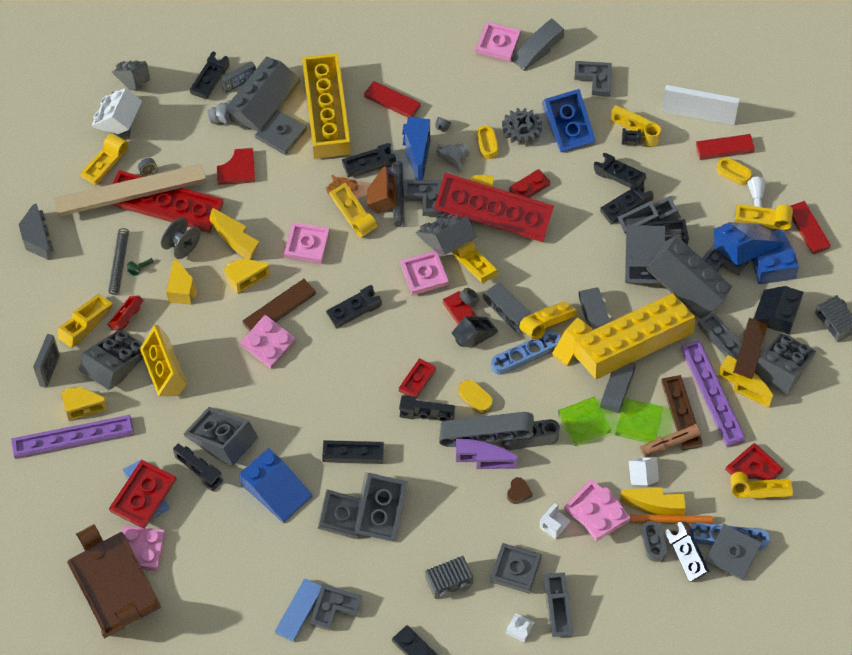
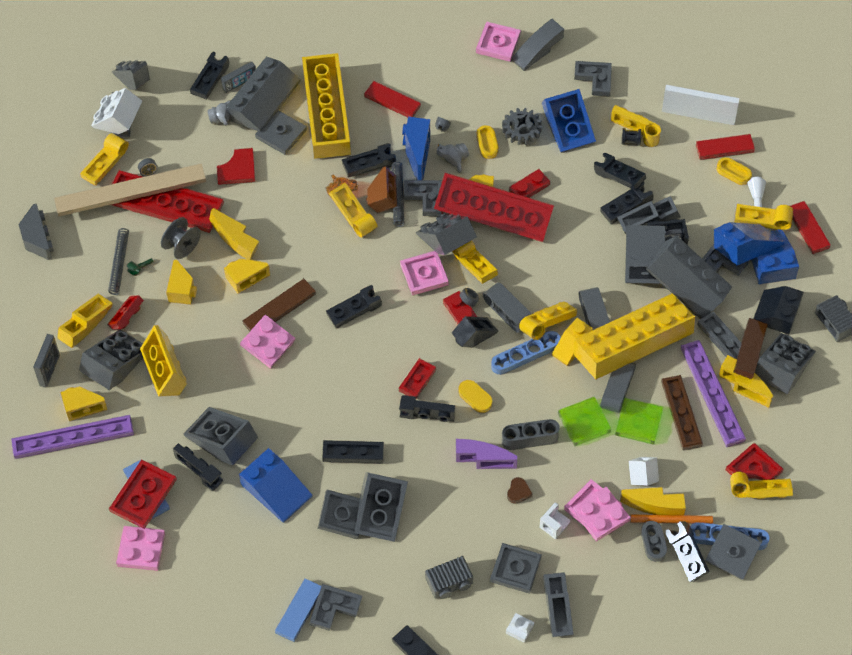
(112, 581): reddish brown panel -> none
(307, 242): bright pink plate -> none
(487, 428): dark grey beam -> none
(668, 441): nougat pin -> none

